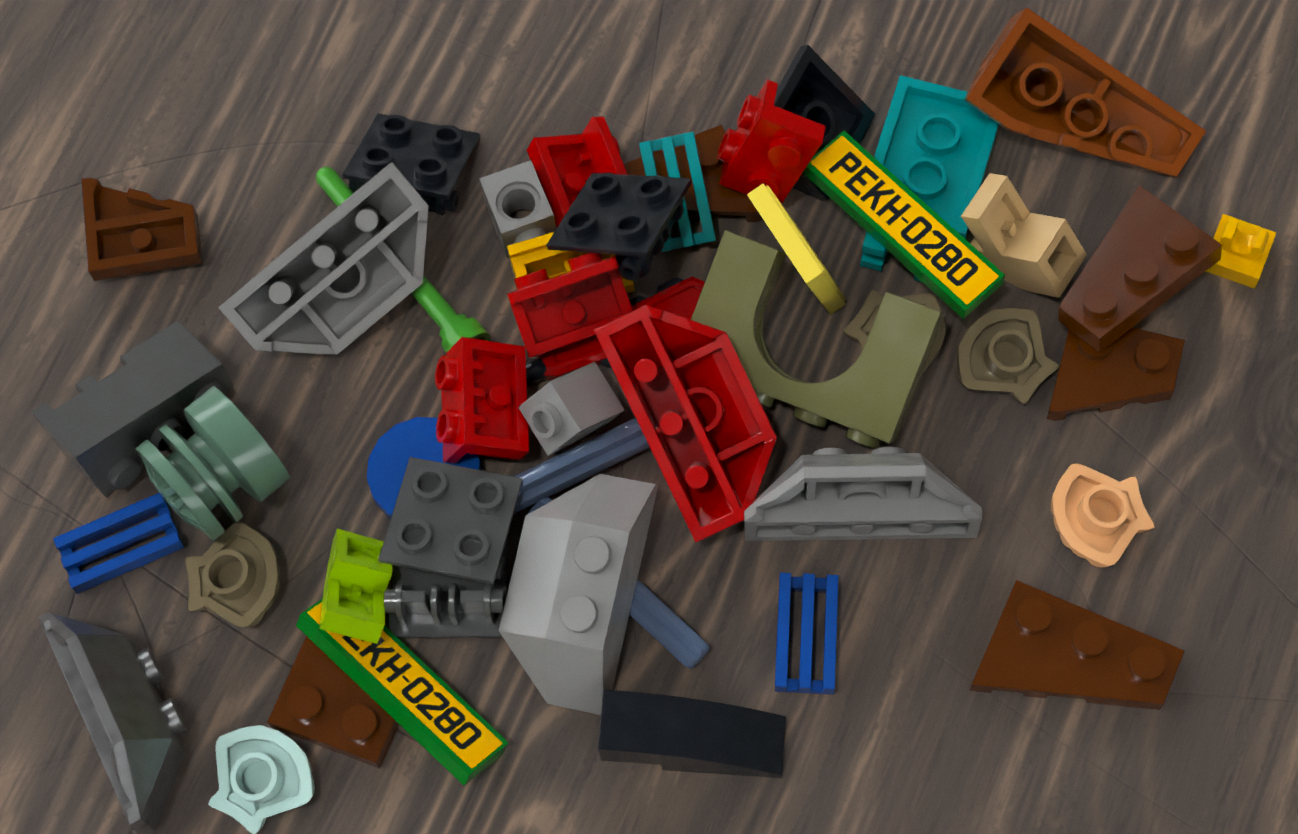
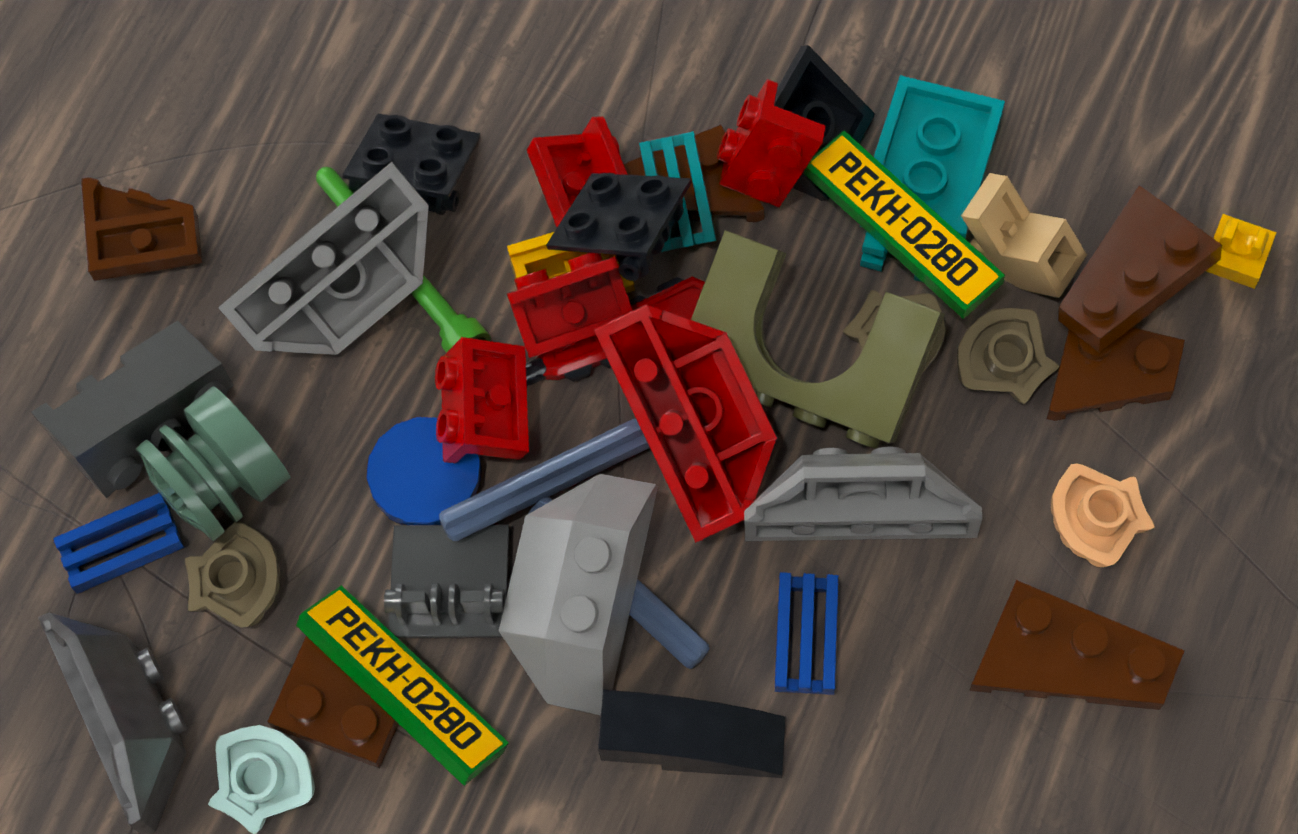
(355, 587): lime slope -> none
(451, 521): dark grey hinge -> none
(512, 191): light grey brick -> none
(571, 408): light grey brick -> none
(797, 248): light yellow tile -> none
(1066, 95): dark orange wedge -> none

